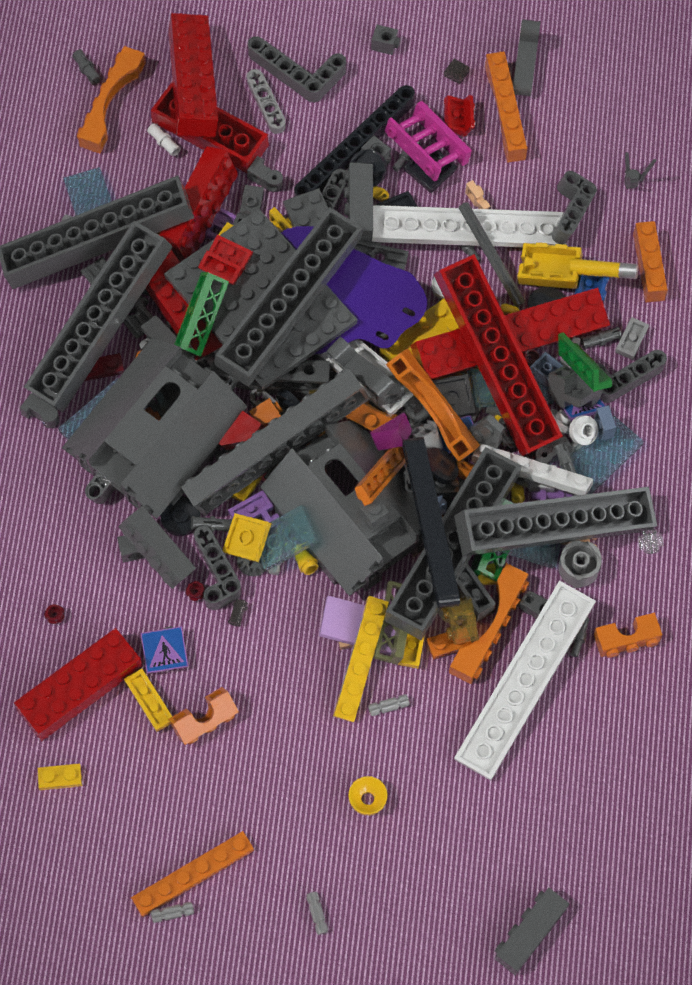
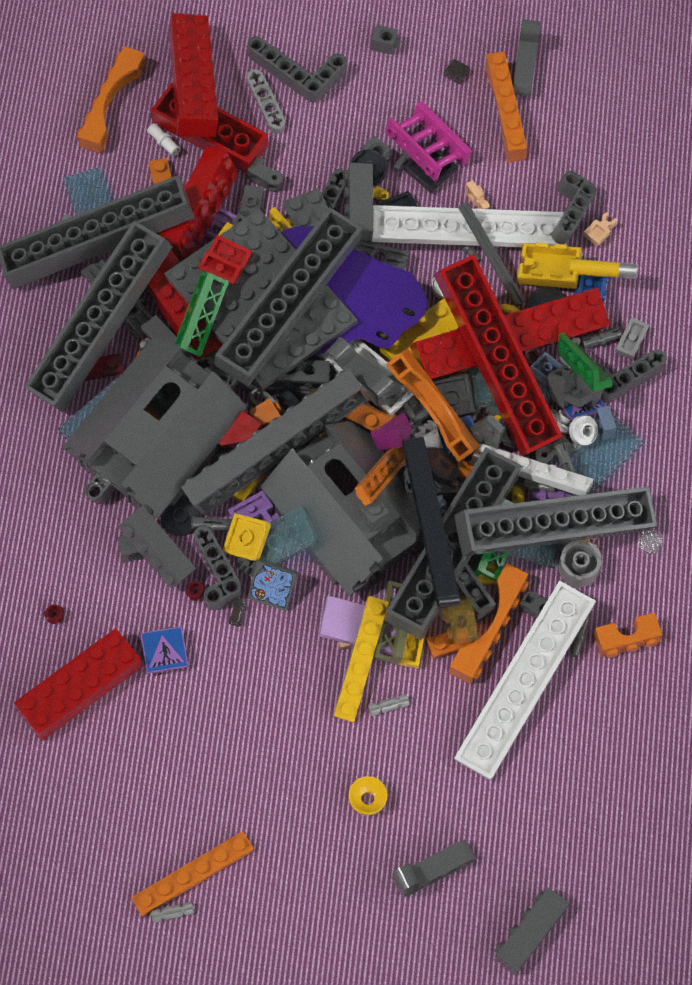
(41, 410): dark grey leg -> none
(59, 777): yellow plate -> none
(86, 67): dark grey pin -> none
(148, 699): yellow plate -> none
(159, 170): none -> orange plate
(220, 709): orange arch -> none
(272, 585): none -> tile
(306, 562): yellow cone -> none
(317, 913): light grey axle -> none
(359, 138): black beam -> none
(432, 869): none -> dark grey beam
(459, 114): red bracket -> none
(599, 231): none -> light nougat plate
(632, 176): dark grey plant -> none
(650, 261): orange brick -> none

